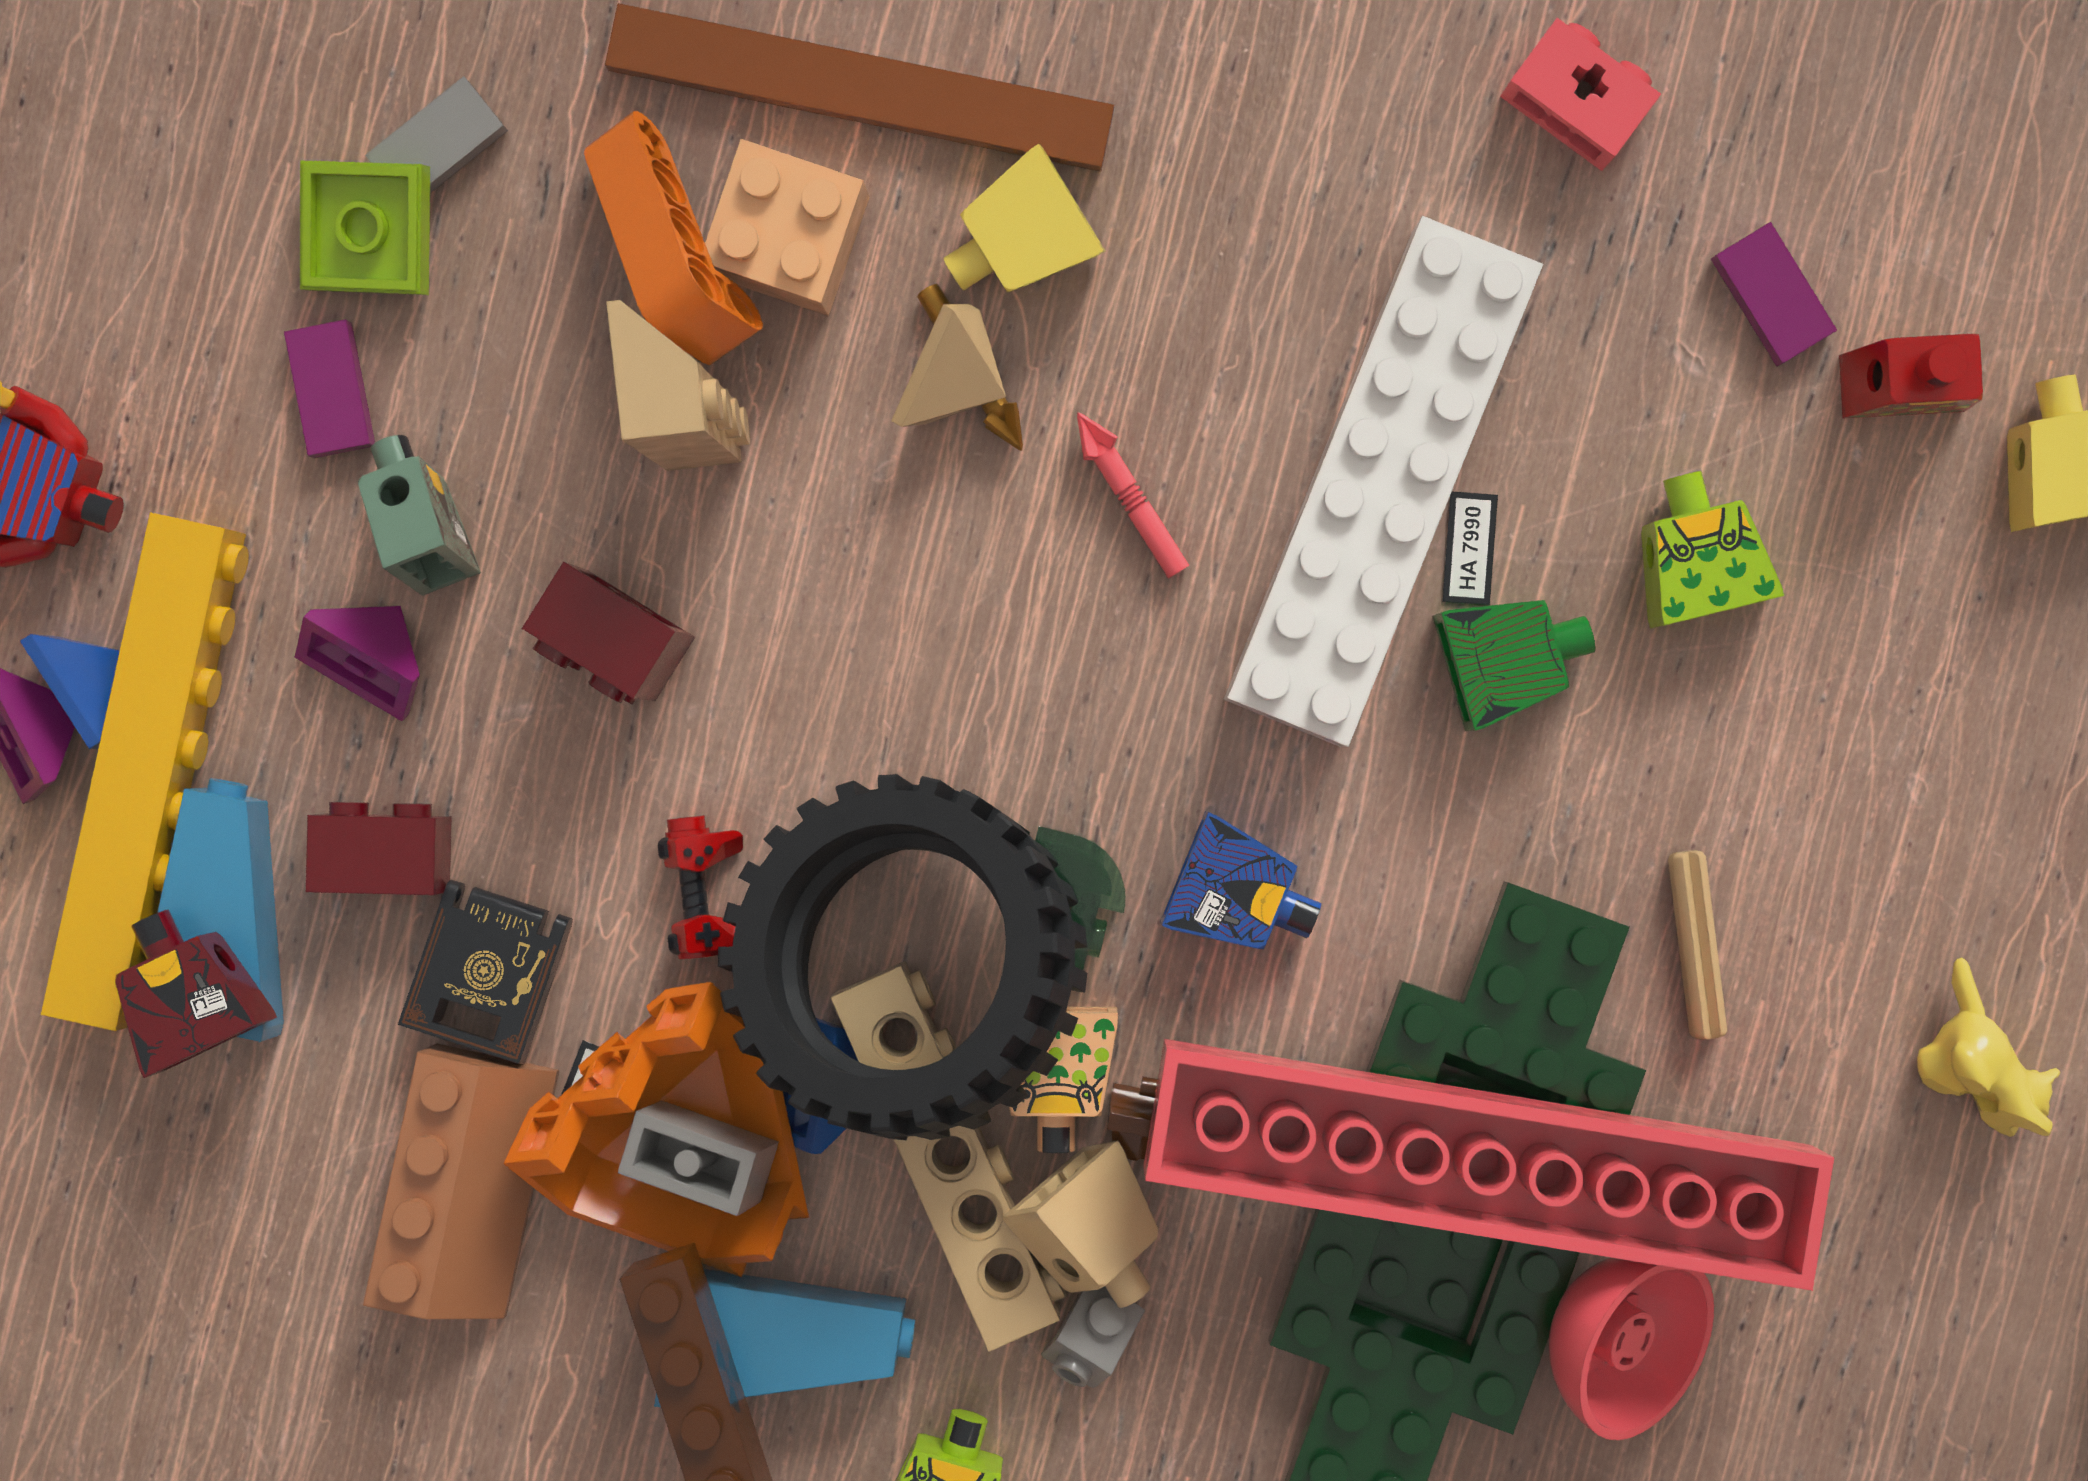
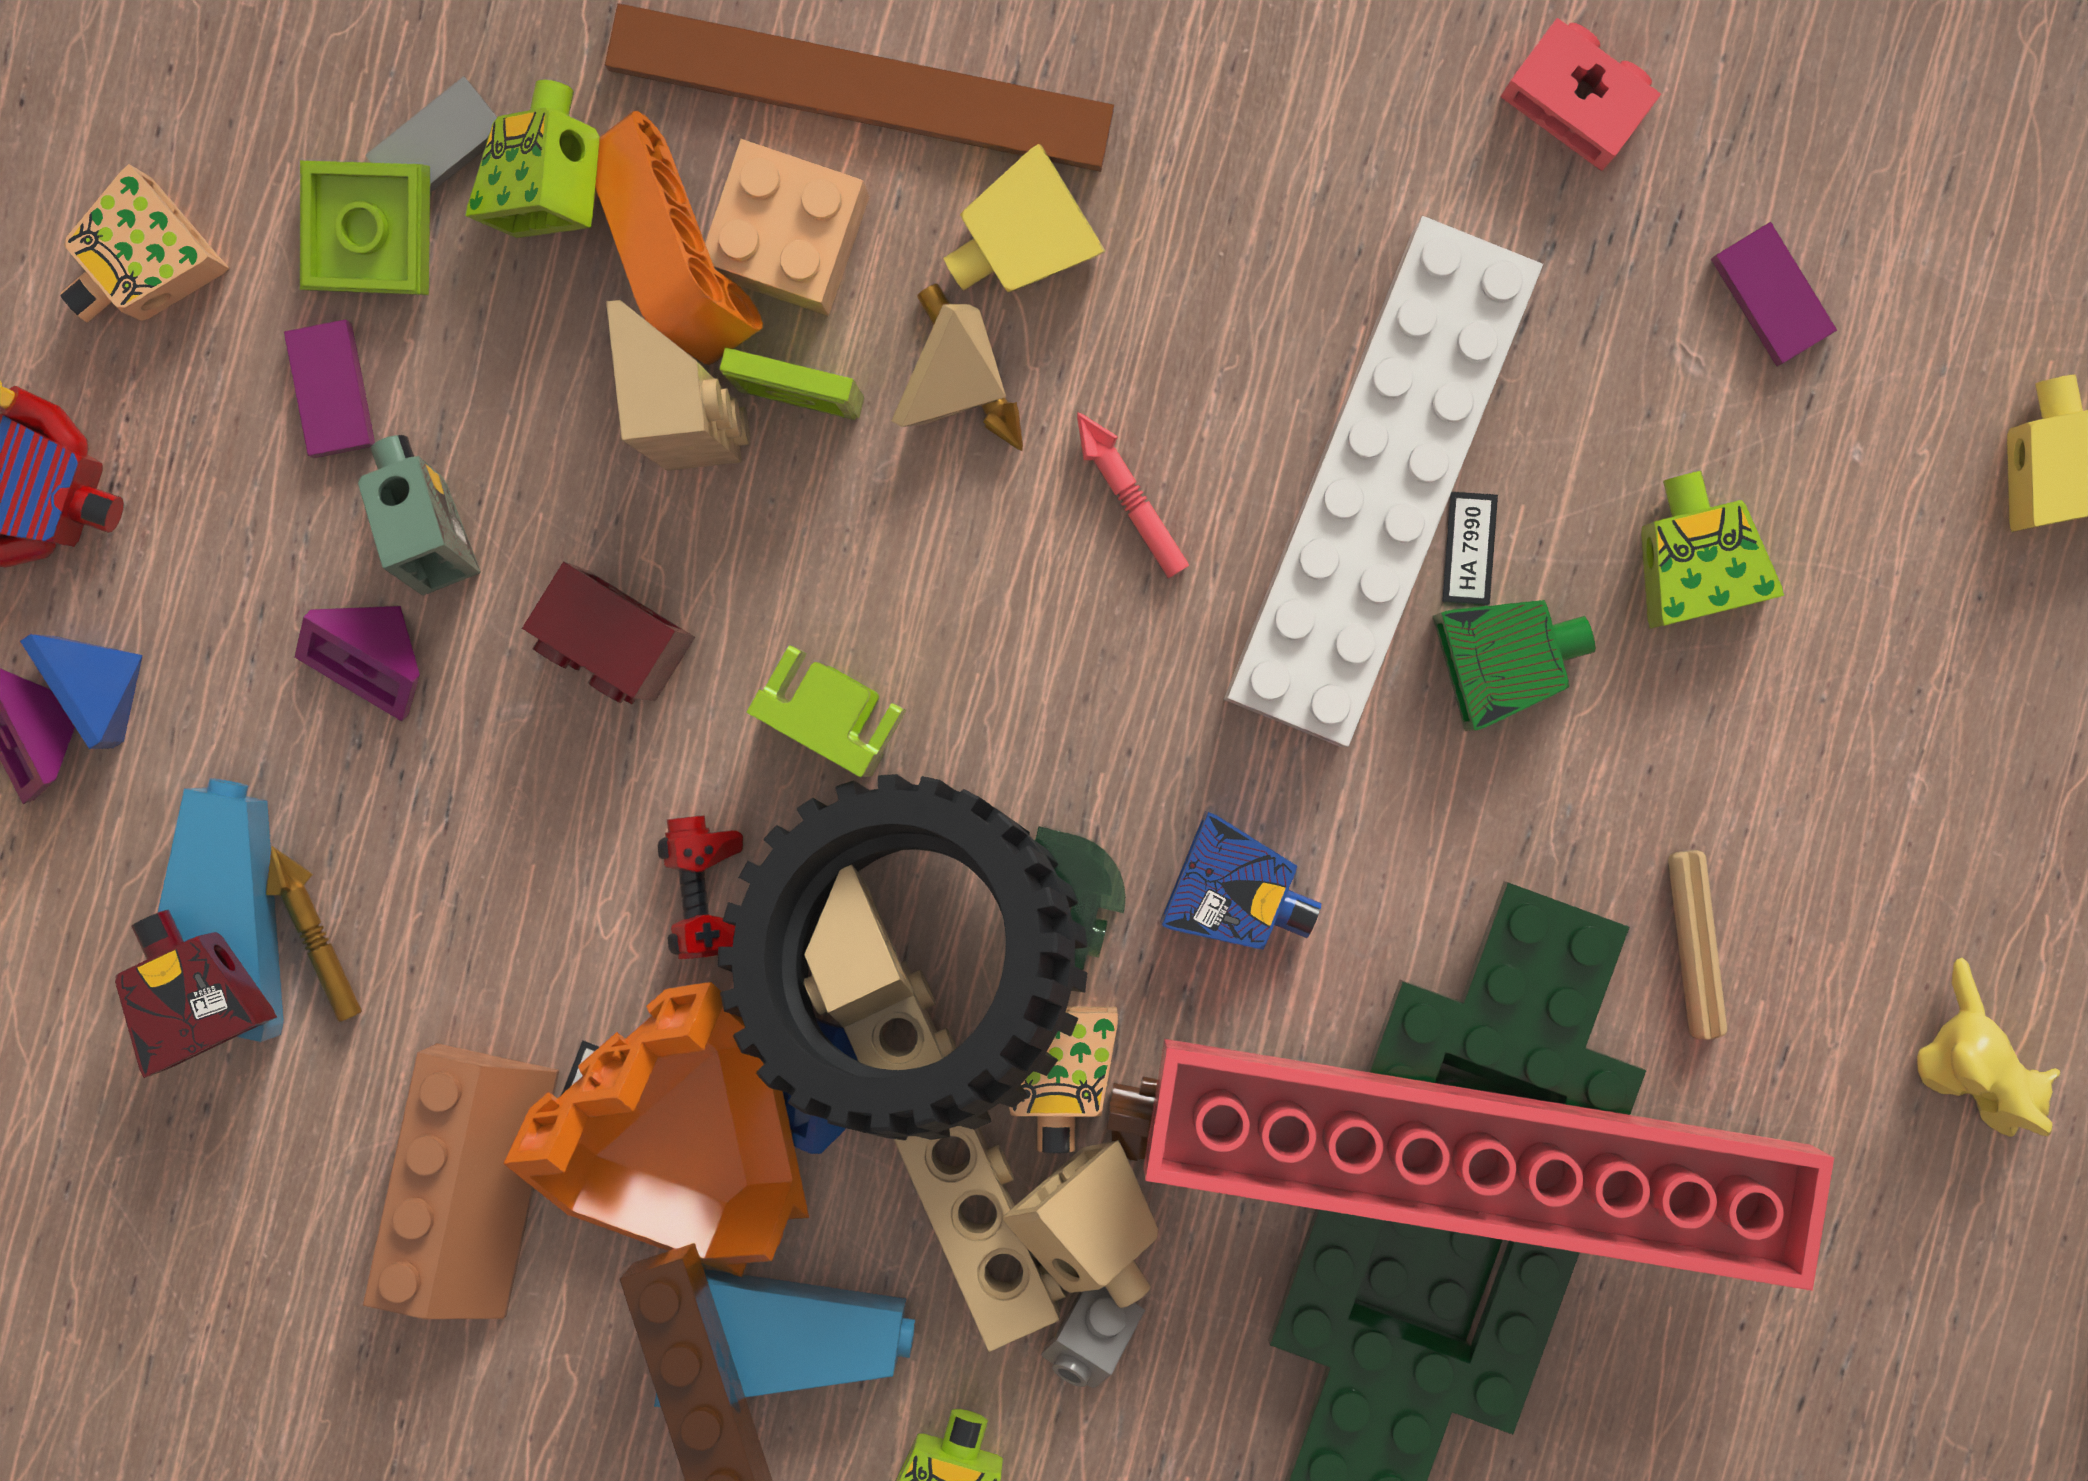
(136, 252): none -> light nougat torso
(144, 759): yellow brick -> none
(288, 881): none -> pearl gold piece
(378, 852): dark red brick -> none
(490, 962): black container -> none
(537, 168): none -> lime torso
(698, 1157): light grey brick -> none
(792, 384): none -> lime tile
(826, 713): none -> lime panel
(853, 955): none -> tan slope
(1629, 1343): coral piece -> none
(1917, 379): red torso -> none

